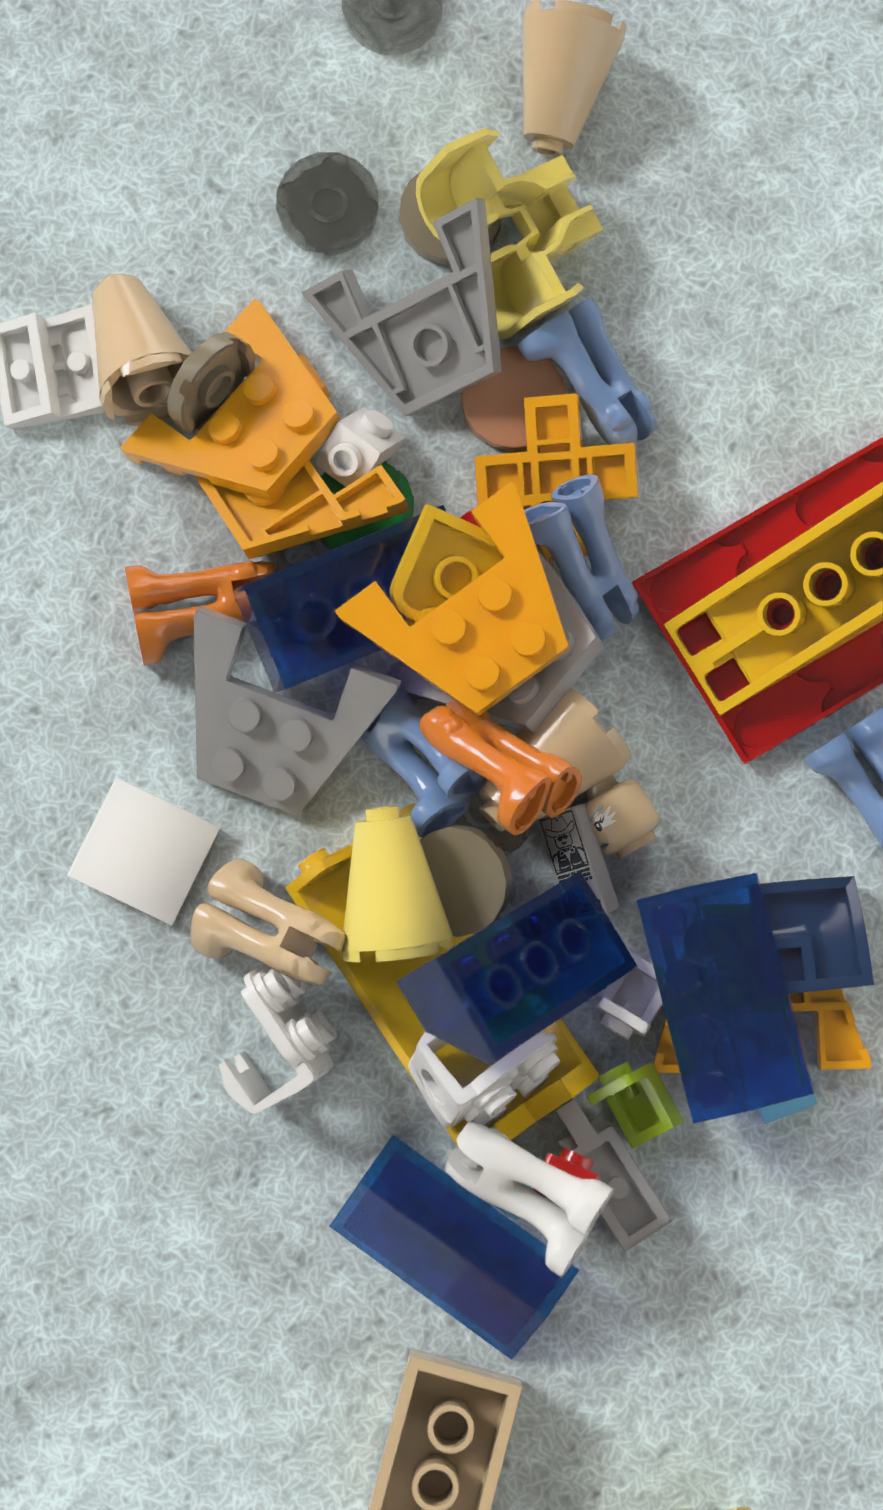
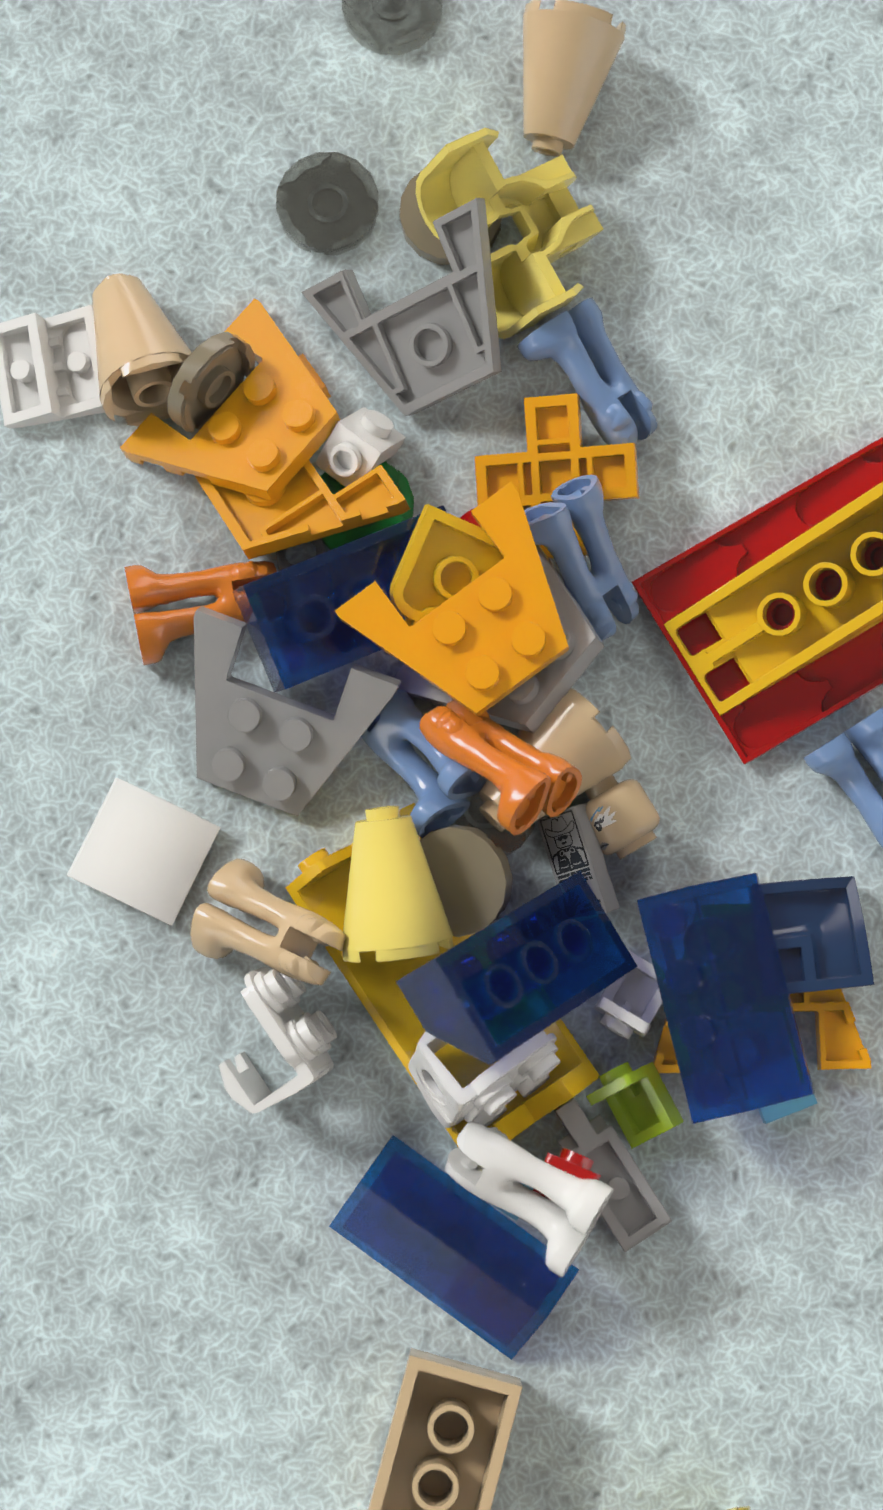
(496, 405): nougat tile -> none

